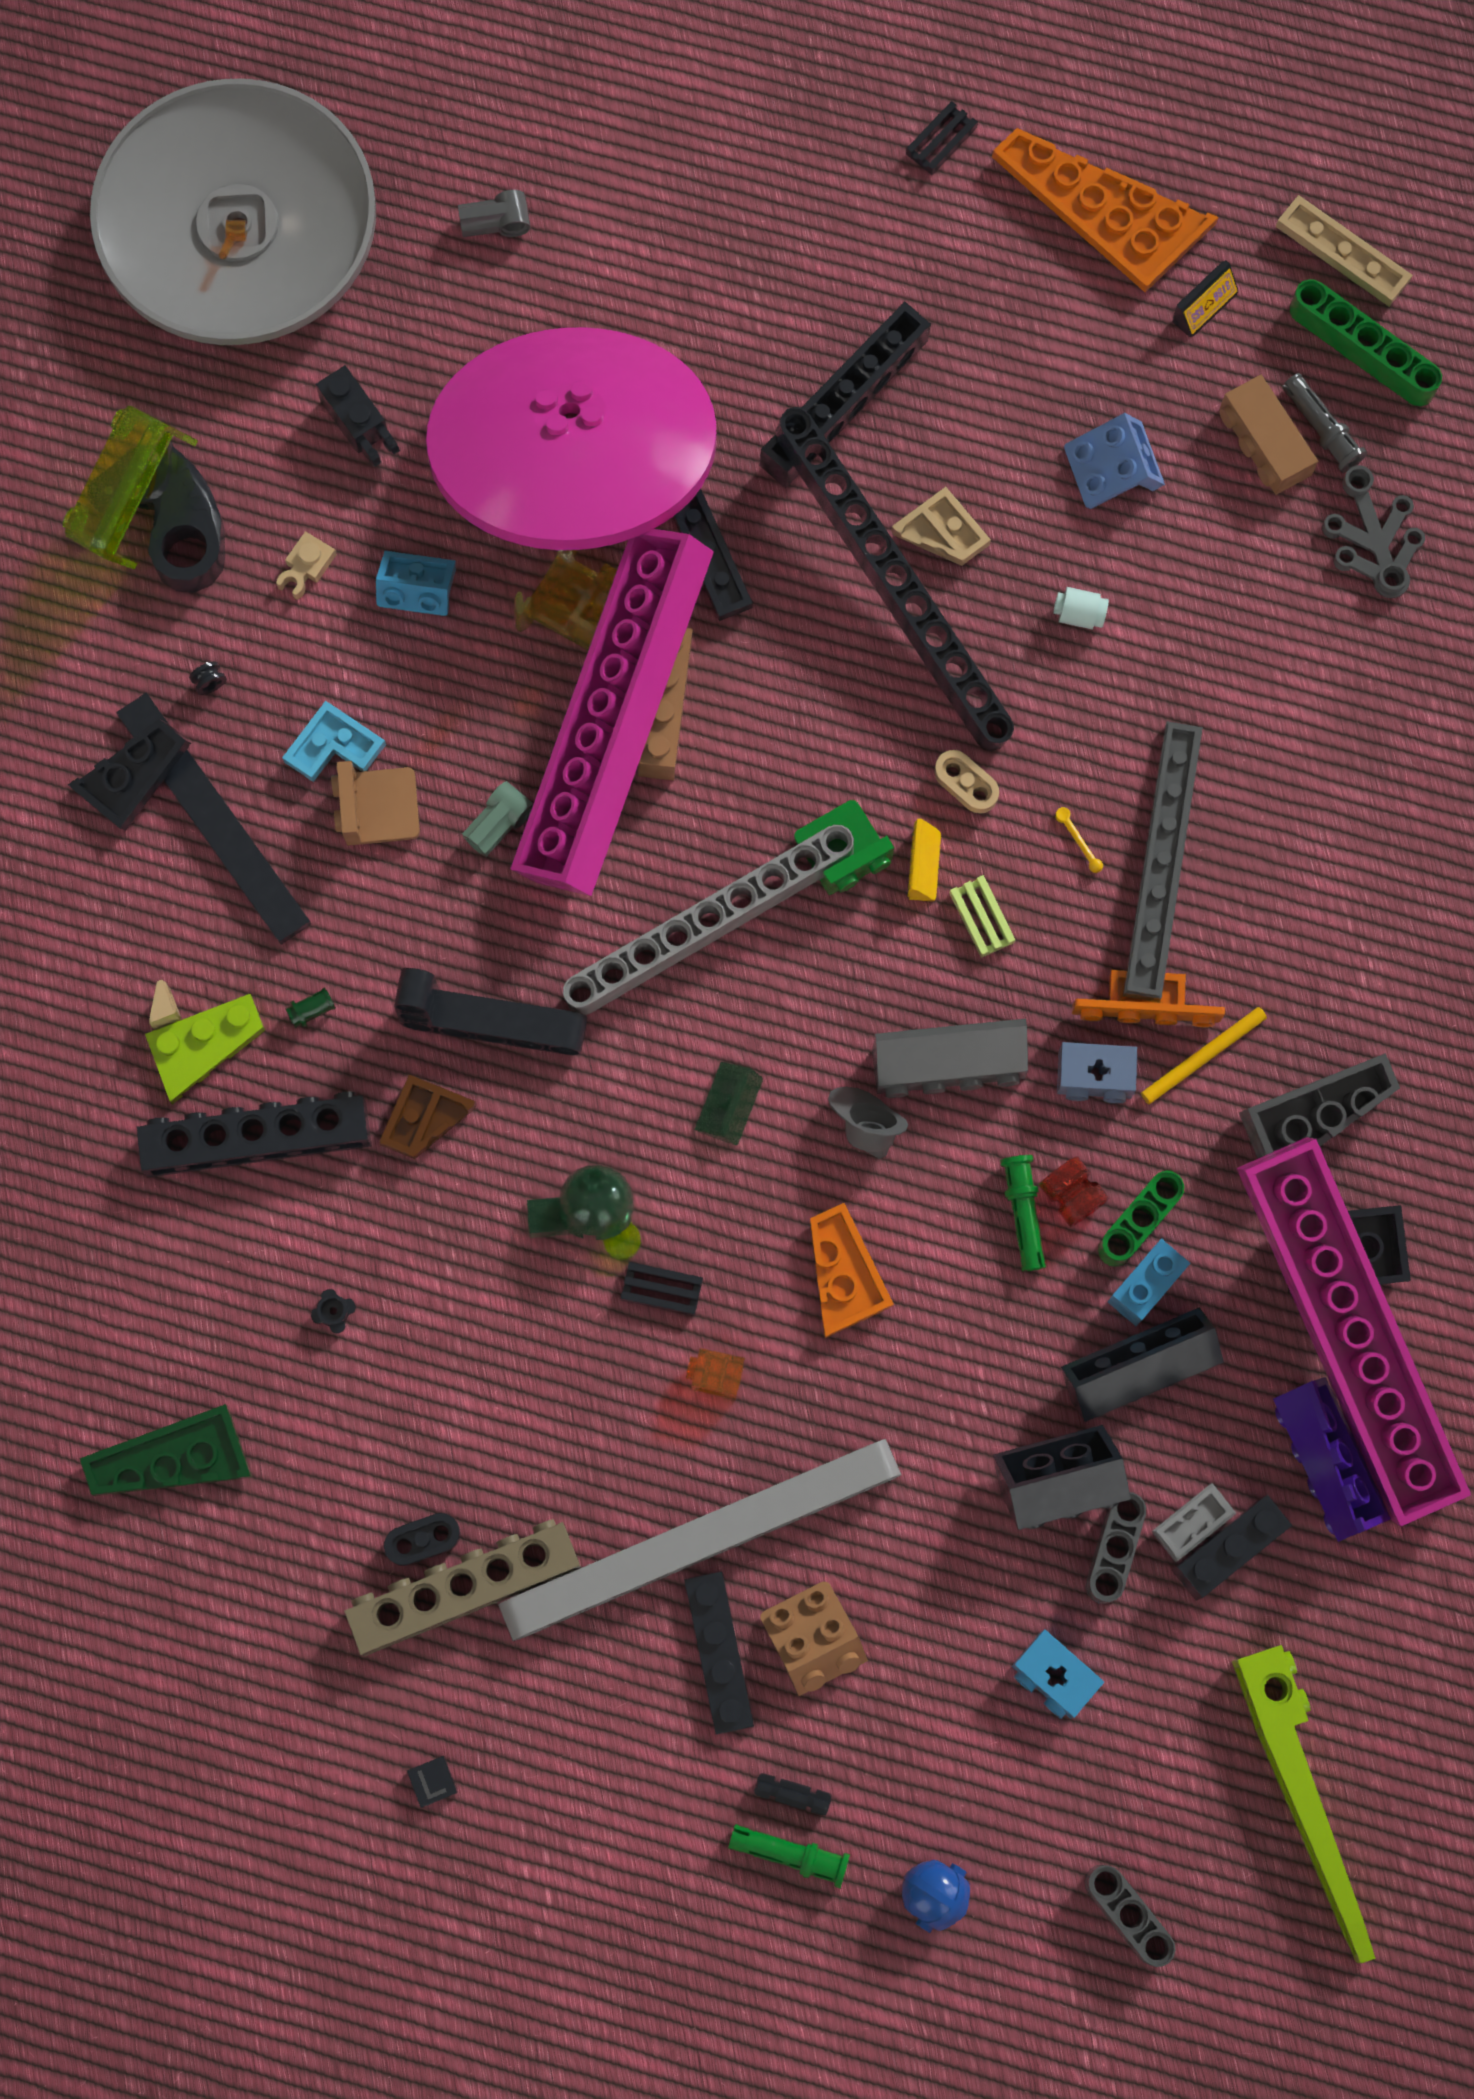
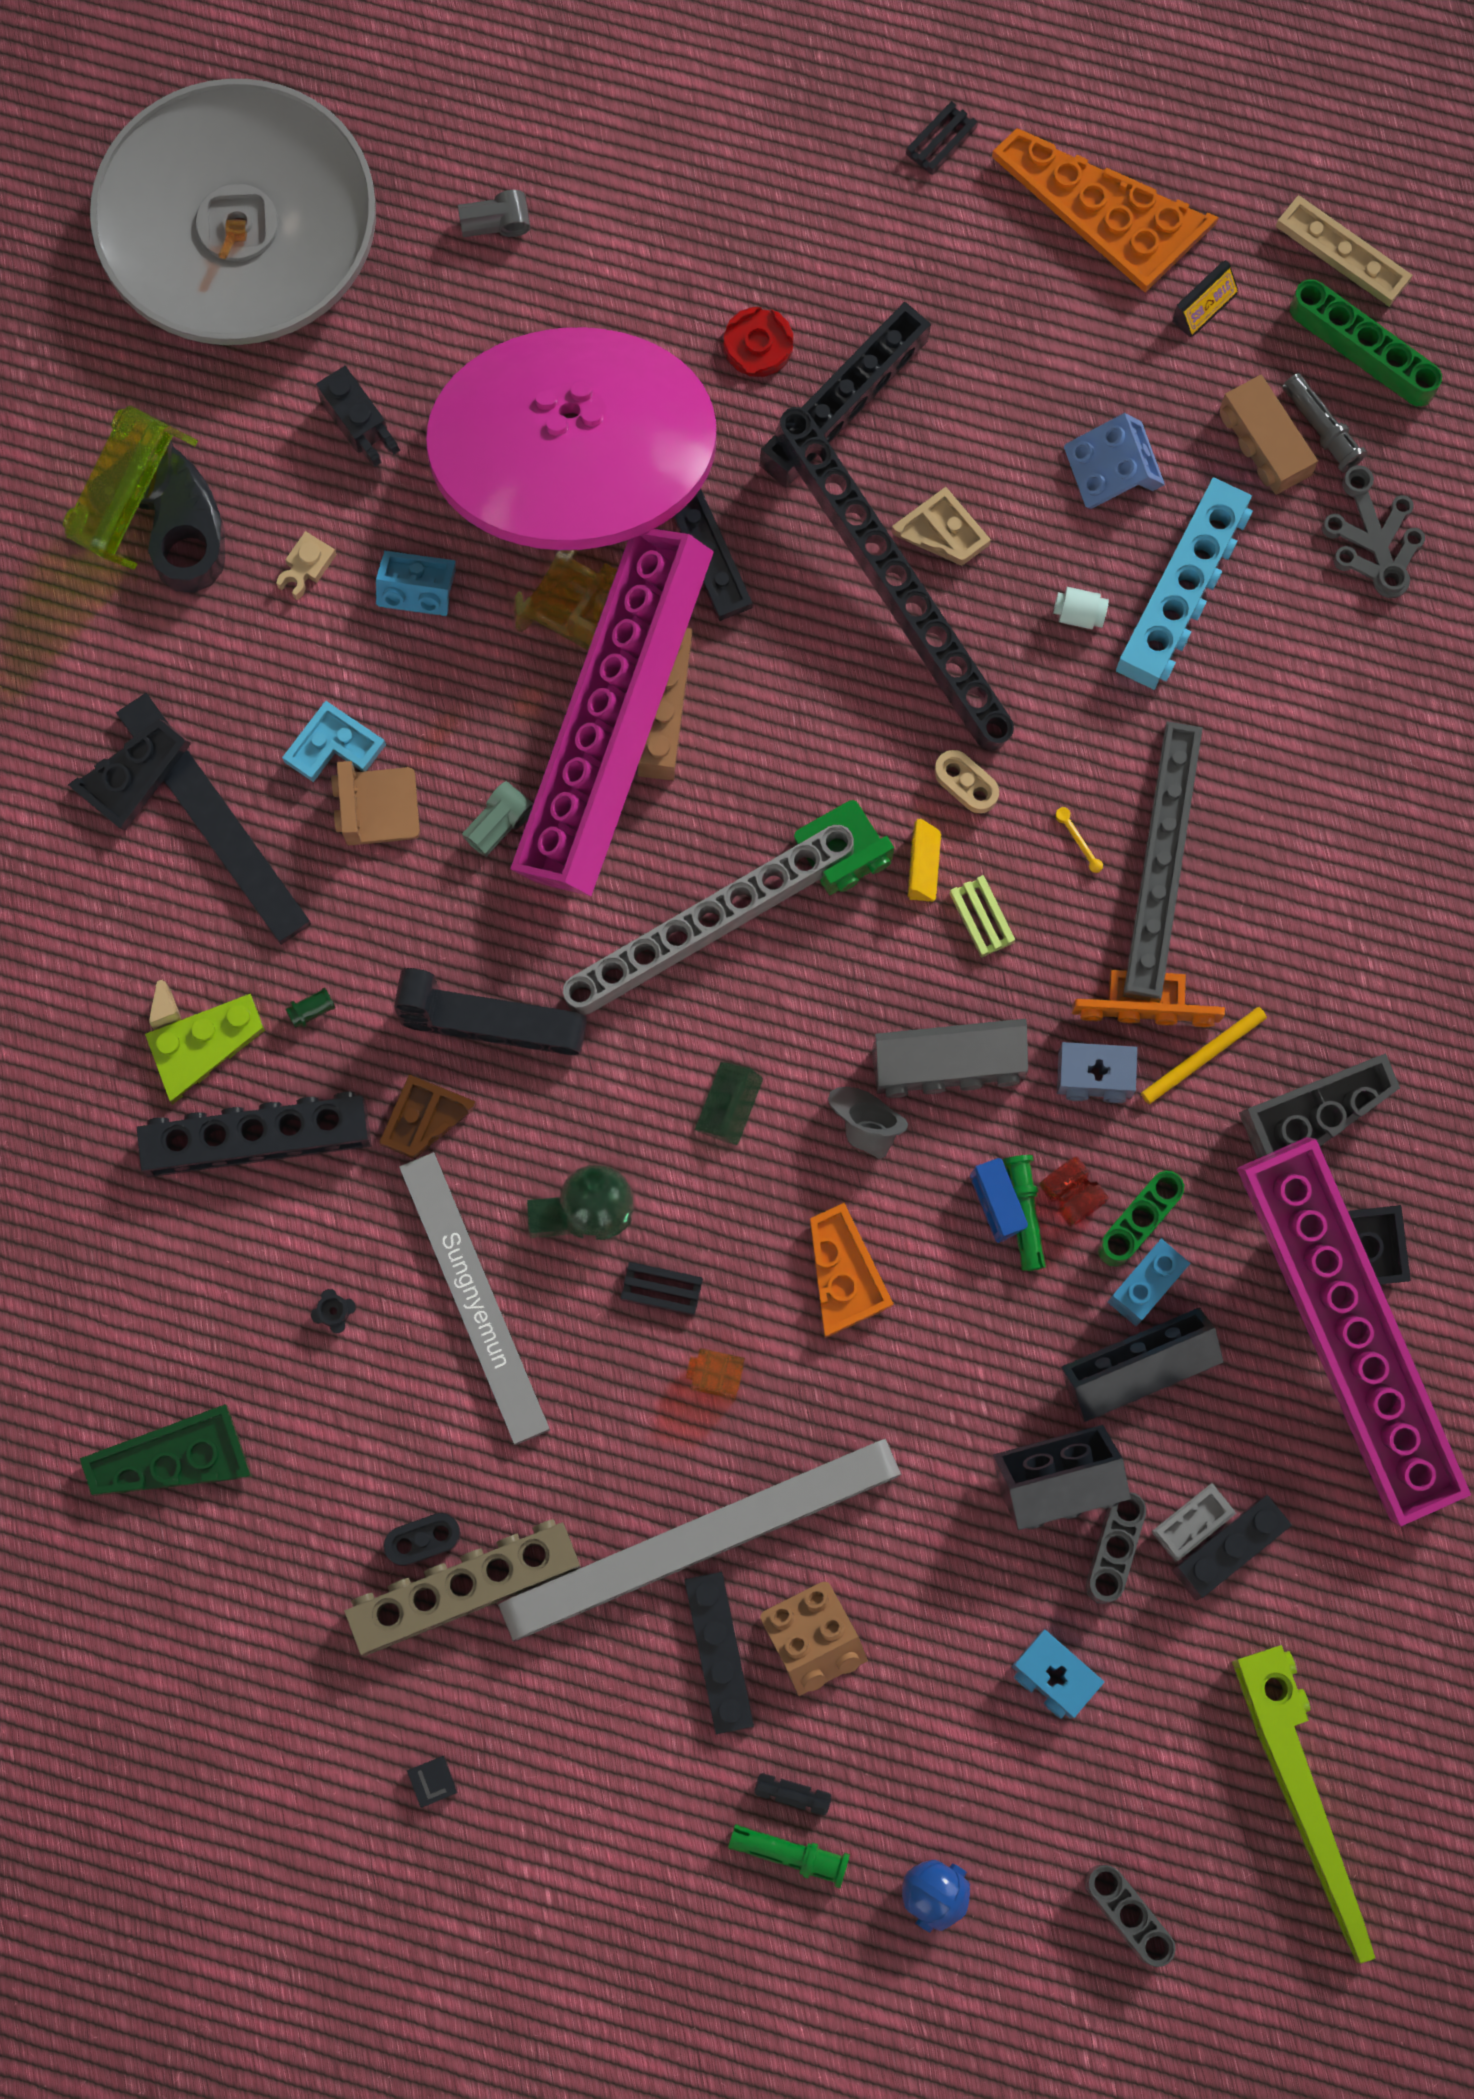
(207, 678): black bush -> none
(474, 1299): none -> light grey tile
(625, 1244): clear neon green tile -> none
(758, 342): none -> red tile
(998, 1199): none -> blue slope
(1219, 503): none -> medium azure brick
(1330, 1459): dark purple wedge -> none

